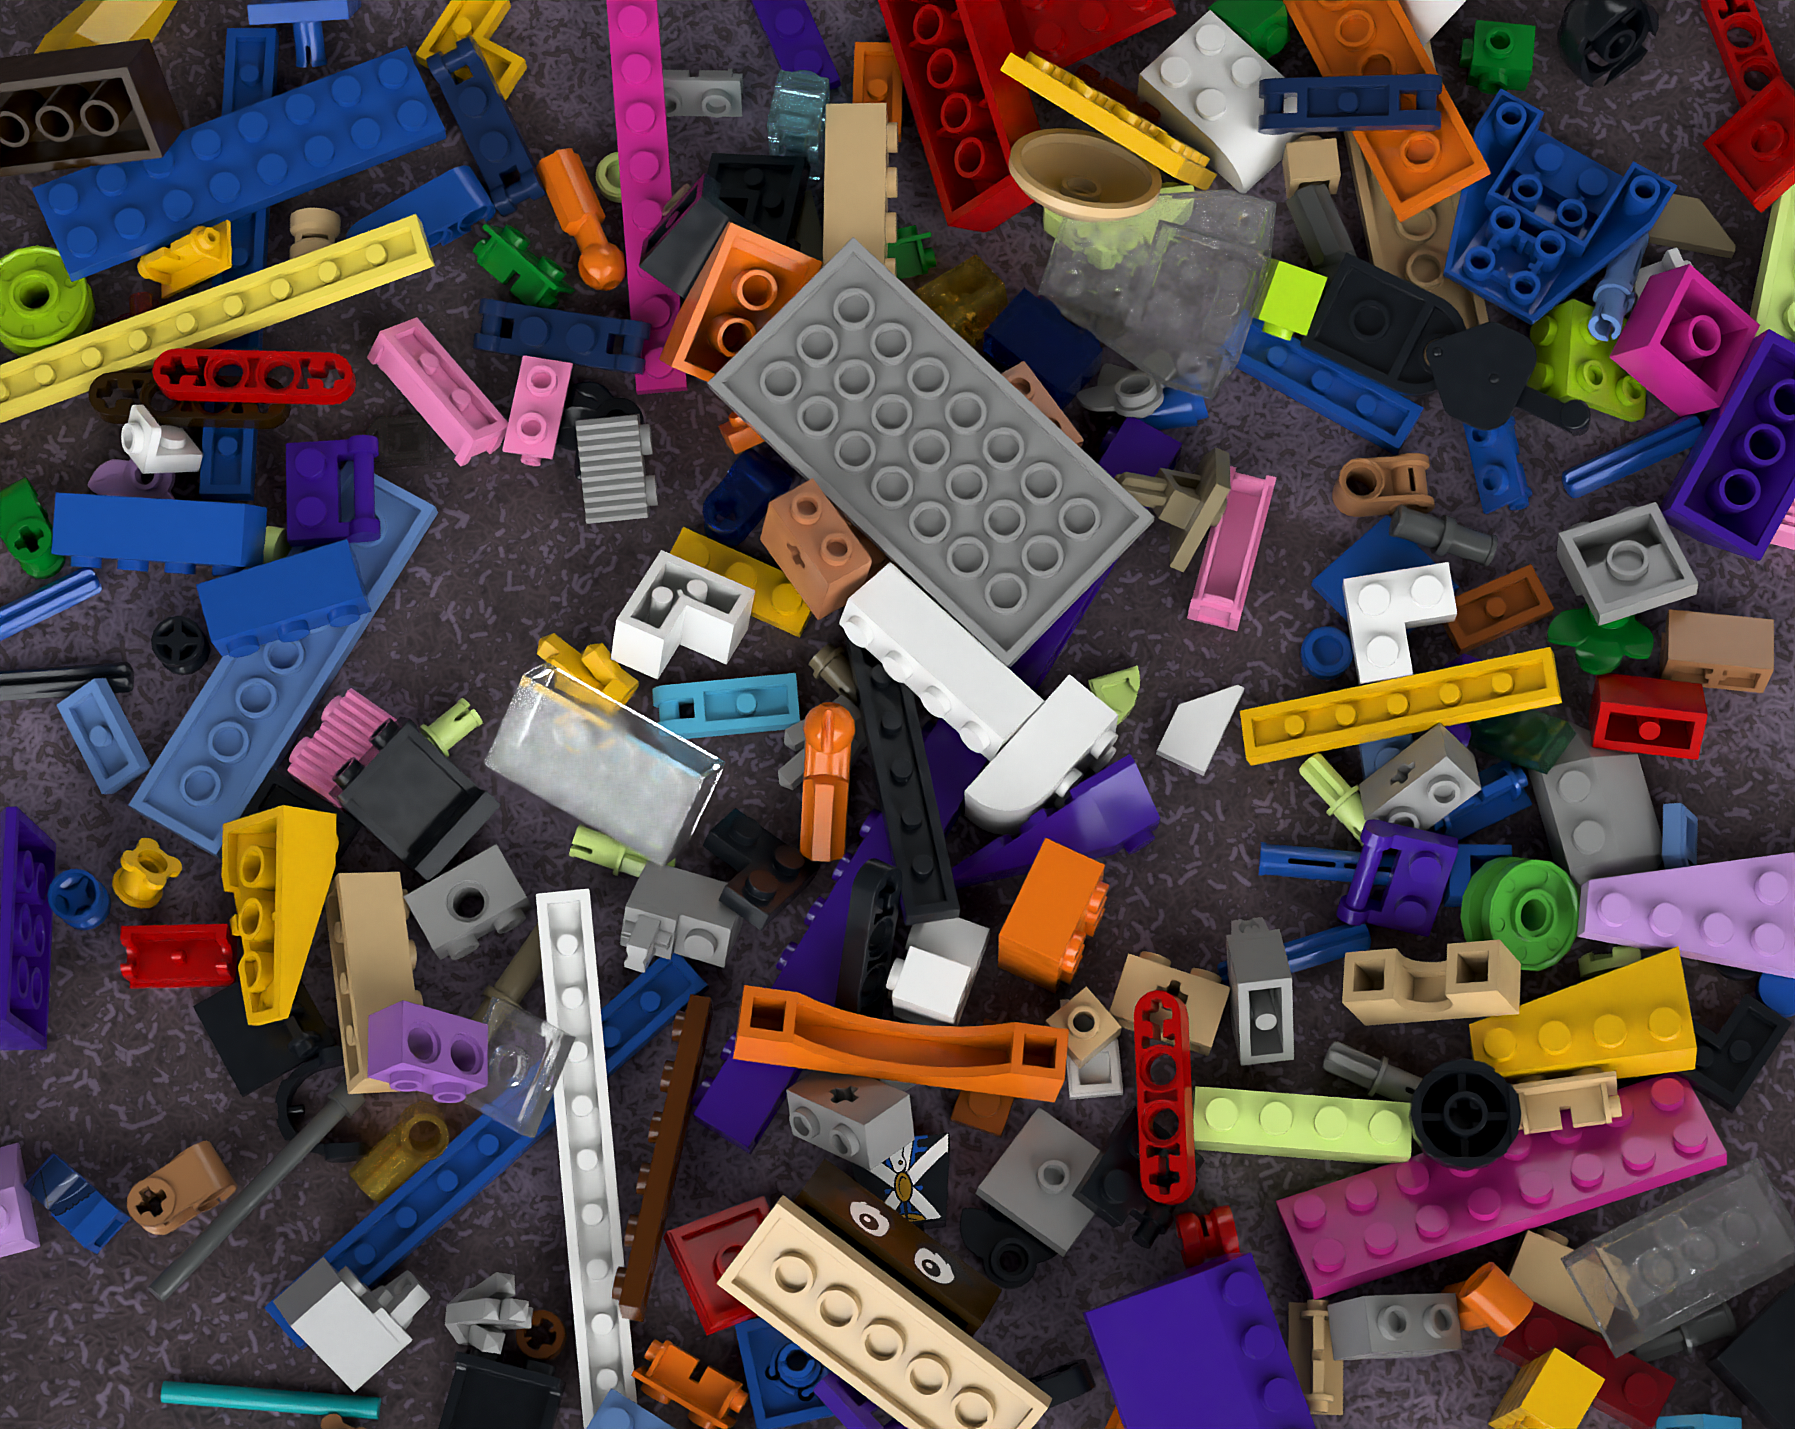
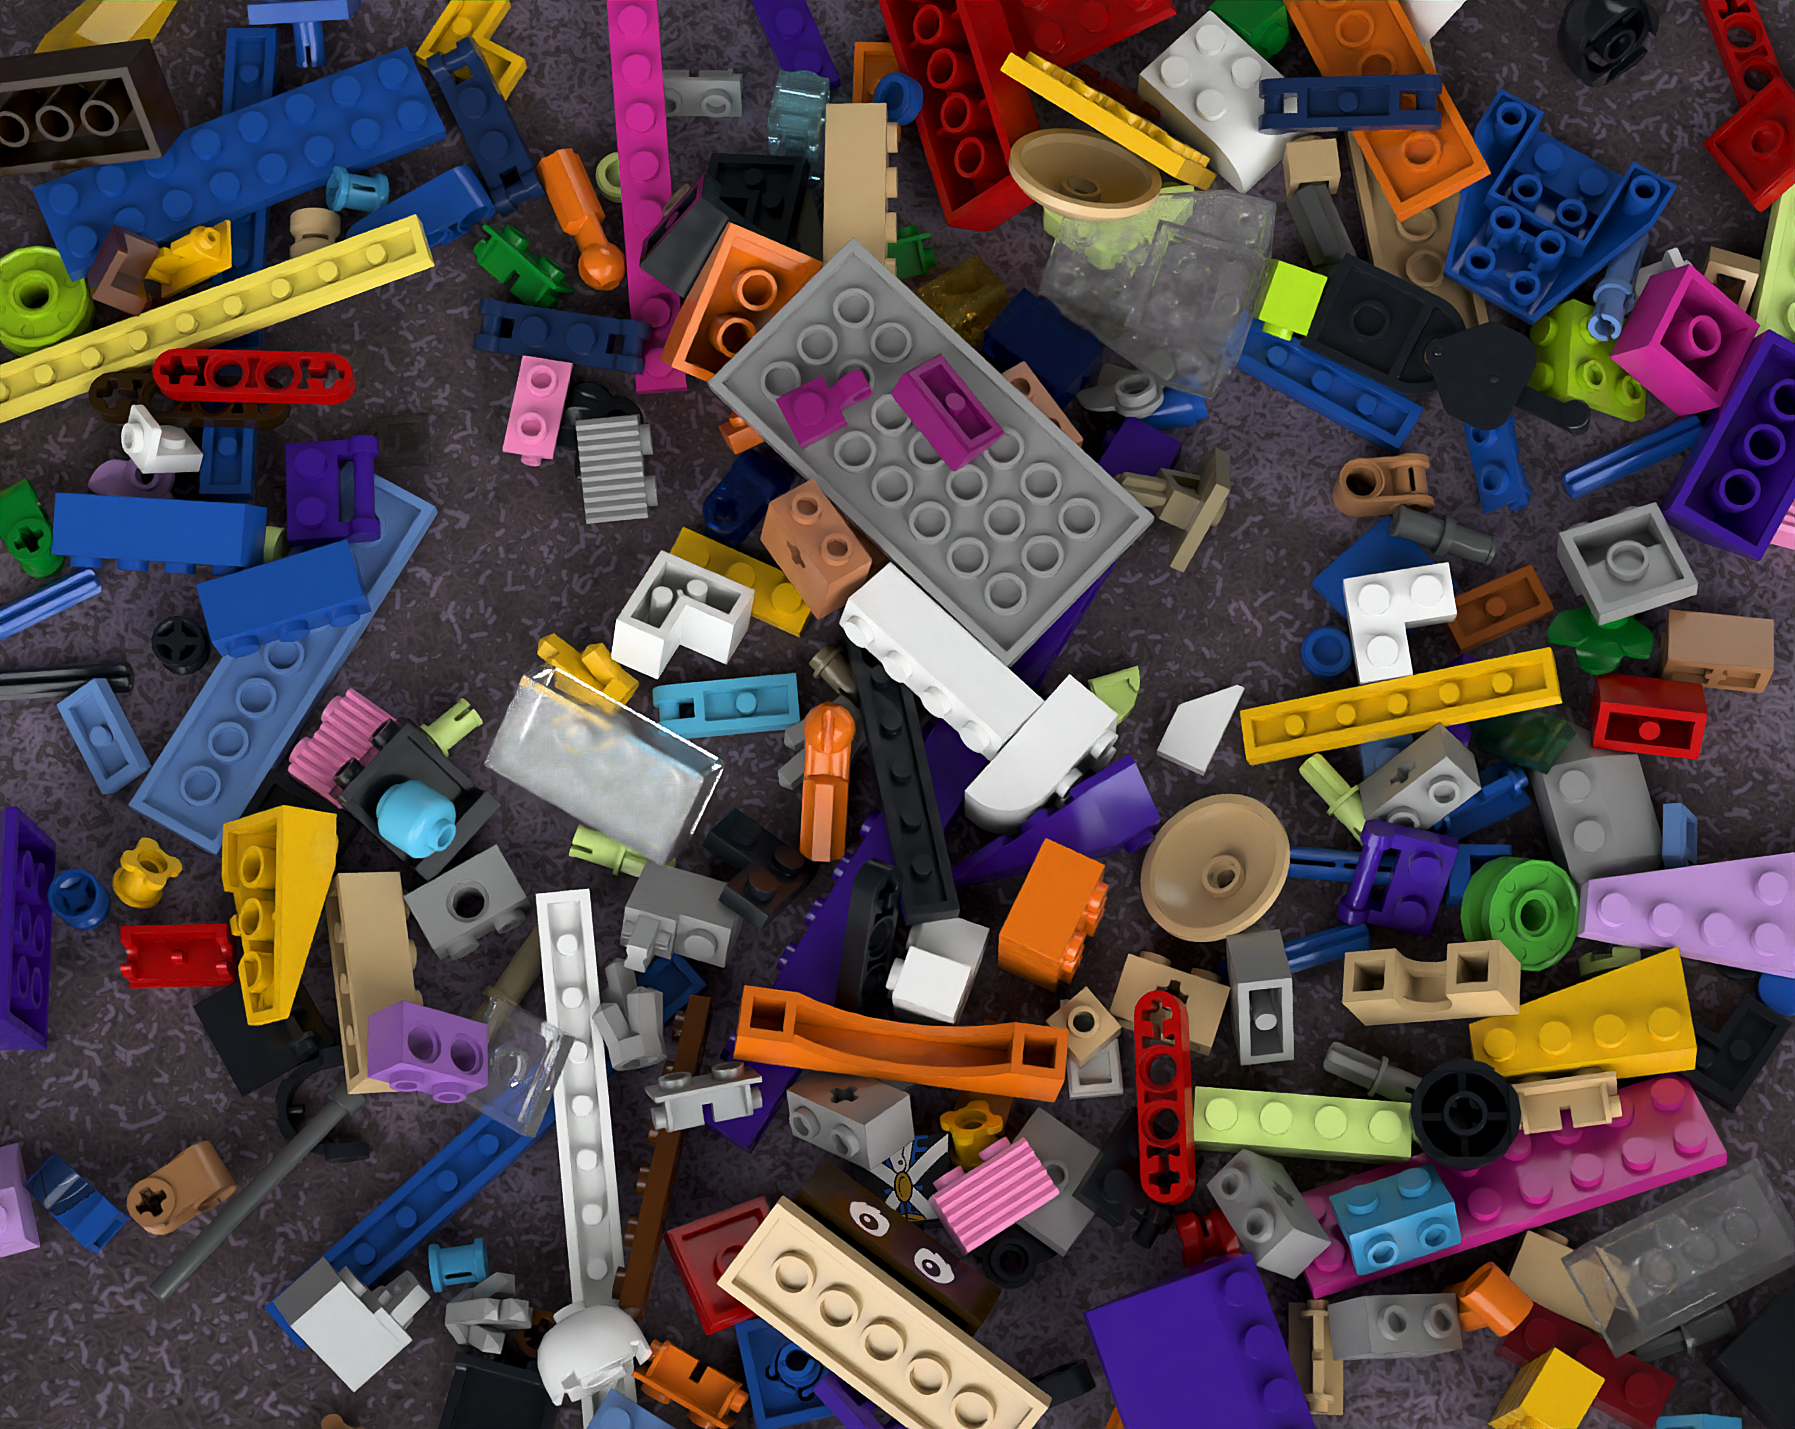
(120, 270): none -> reddish brown panel
(270, 1399): teal bar -> none
(356, 191): none -> dark azure bush
(398, 1155): clear yellow piece -> none
(415, 818): none -> medium azure head
(439, 389): bright pink container -> none
(458, 1264): none -> dark azure bush
(588, 1350): none -> white cylinder
(630, 1020): none -> light grey rock
(684, 1095): none -> light grey hinge
(816, 409): none -> magenta plate
(902, 97): none -> blue tile
(946, 412): none -> magenta slope
(972, 1132): none -> yellow brick
(991, 1195): none -> bright pink brick
(1203, 851): none -> tan dish
(1232, 552): bright pink container -> none
(1268, 1214): none -> light grey brick
(1396, 1219): none -> dark azure bracket
(1498, 56): green brick -> none
(1691, 227): dark tan tile -> none
(1741, 267): none -> tan plate

